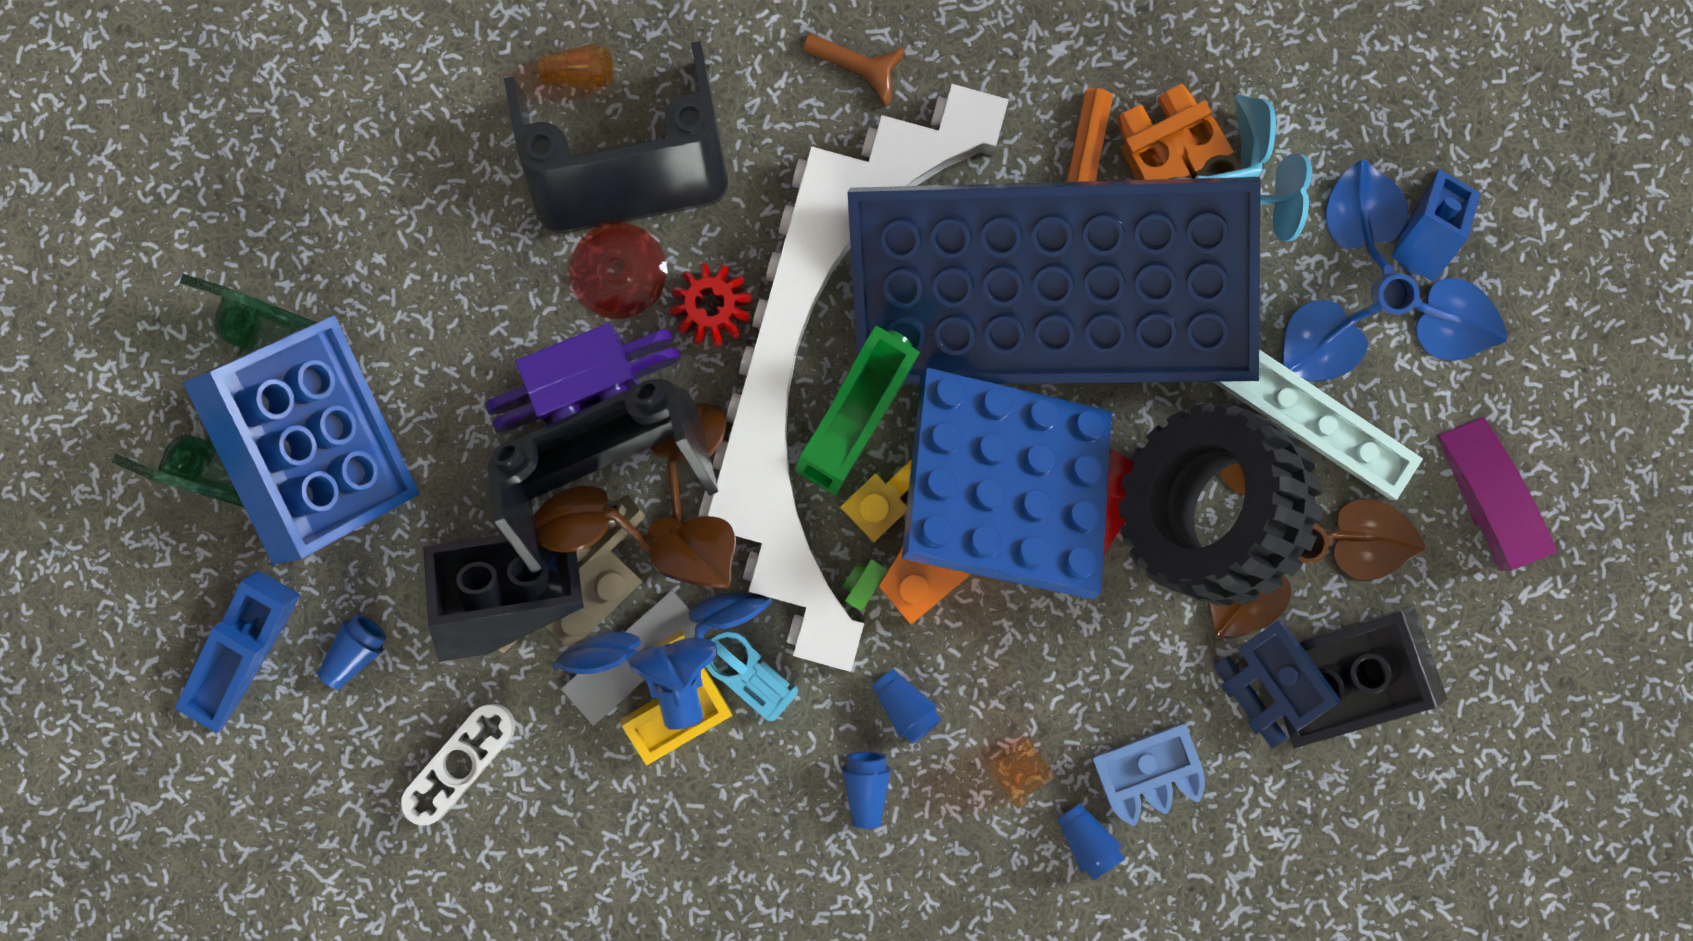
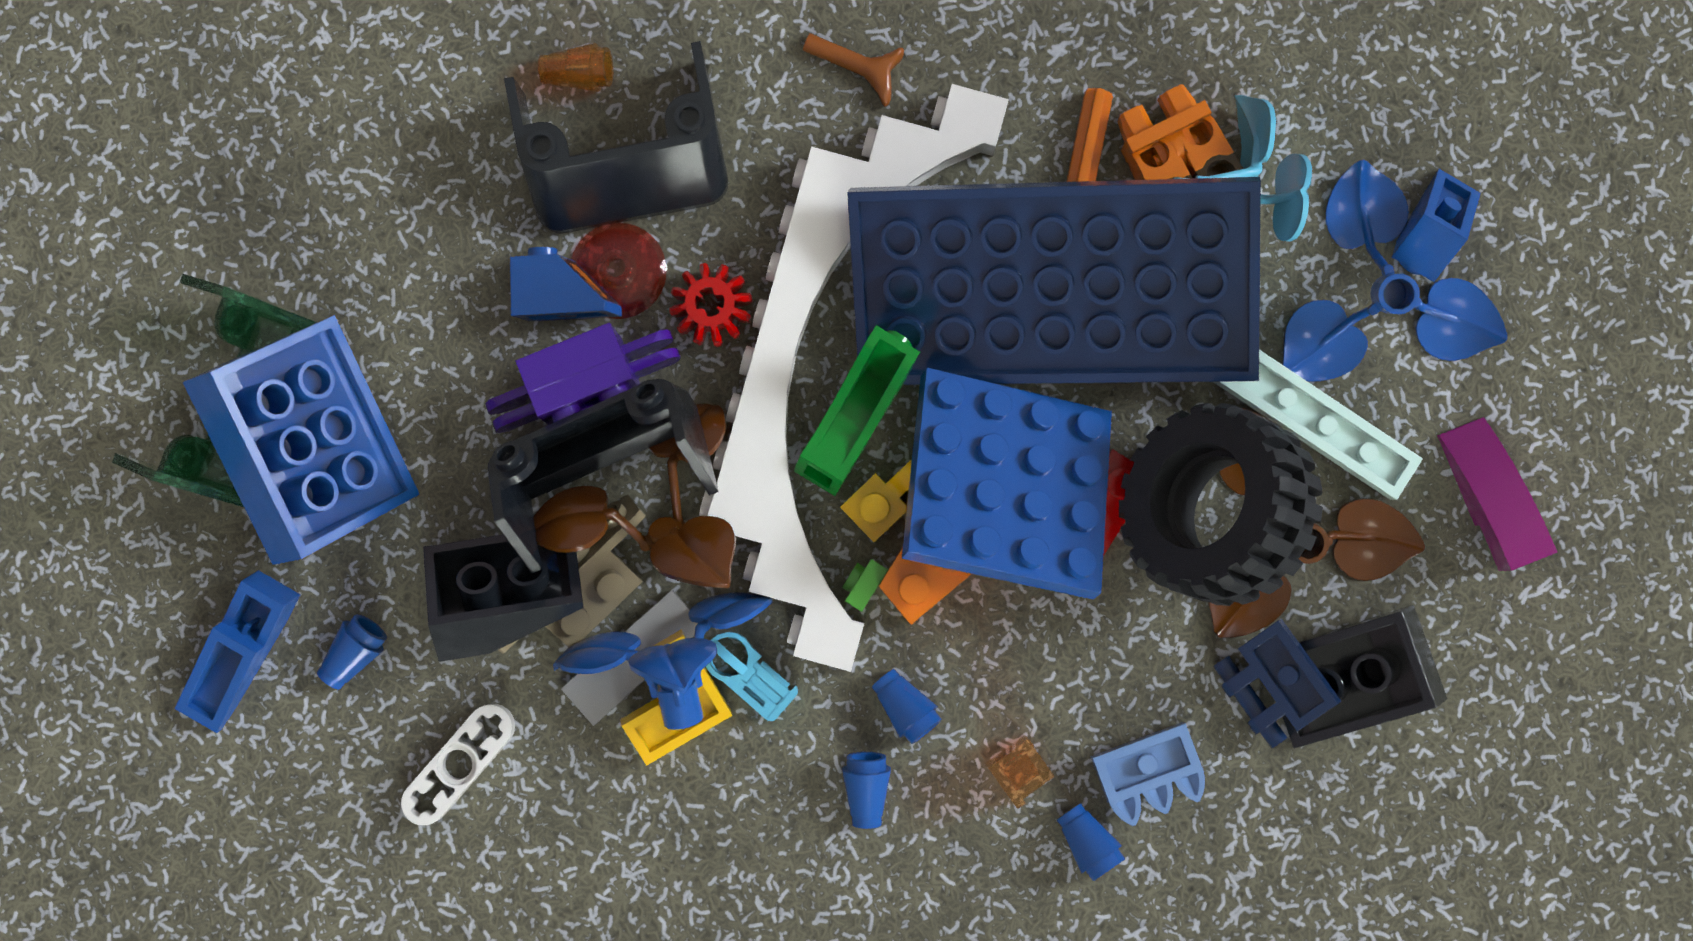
(556, 289): none -> blue slope

